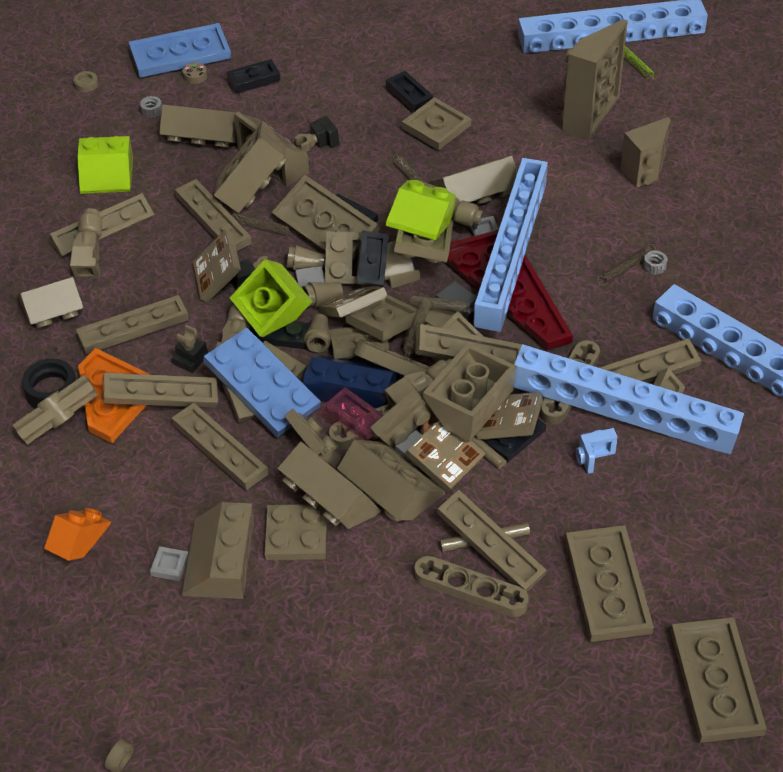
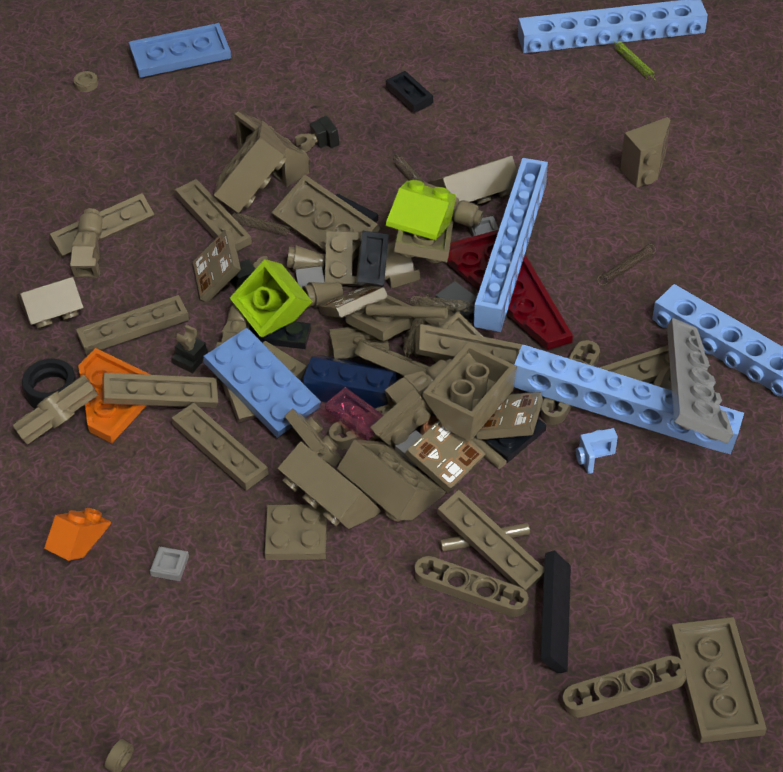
(105, 164): lime slope -> none
(148, 102): light grey axle -> none
(195, 73): dark tan tile -> none
(198, 125): dark tan slope -> none
(220, 552): dark tan slope -> none
(253, 75): black plate -> none
(318, 334): dark tan cone -> none
(407, 311): none -> dark tan bar
(436, 123): dark tan plate -> none
(555, 612): none -> black tile
(593, 79): dark tan slope -> none
(608, 584): dark tan plate -> none
(626, 691): none -> dark tan beam
(655, 269): light grey axle -> none
(692, 386): none -> light grey wing

